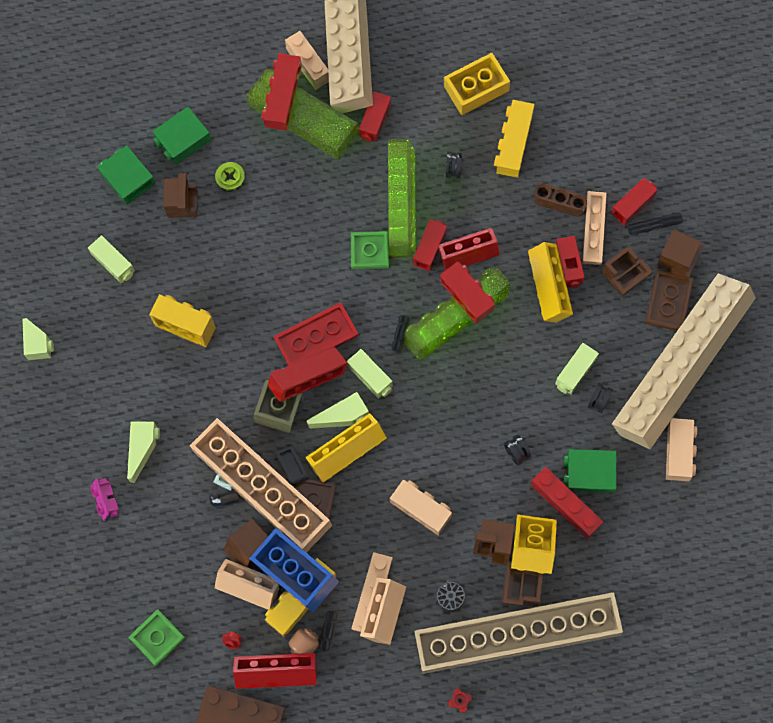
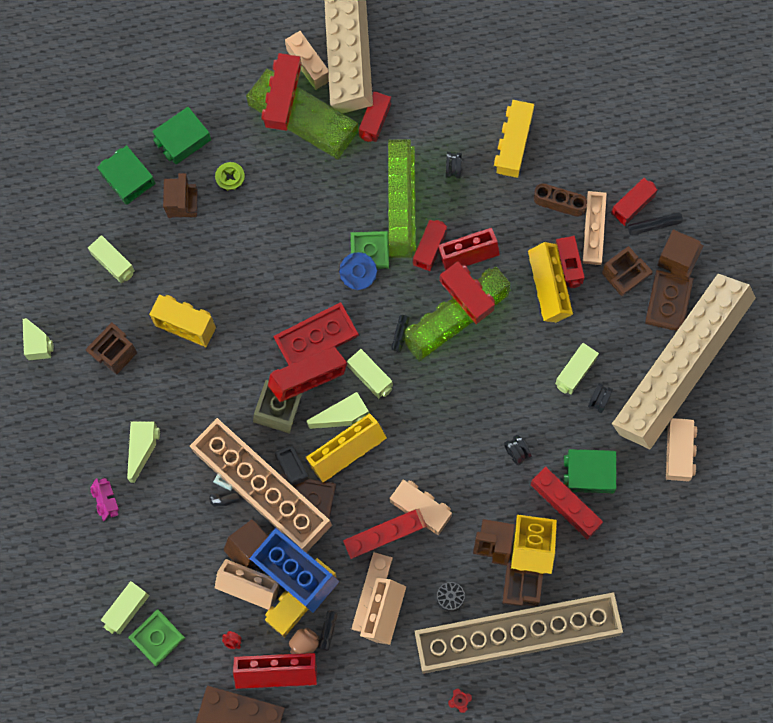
(112, 348): none -> reddish brown plate
(124, 608): none -> yellowish green brick
(358, 271): none -> blue tile
(385, 533): none -> red brick
(476, 84): yellow brick -> none

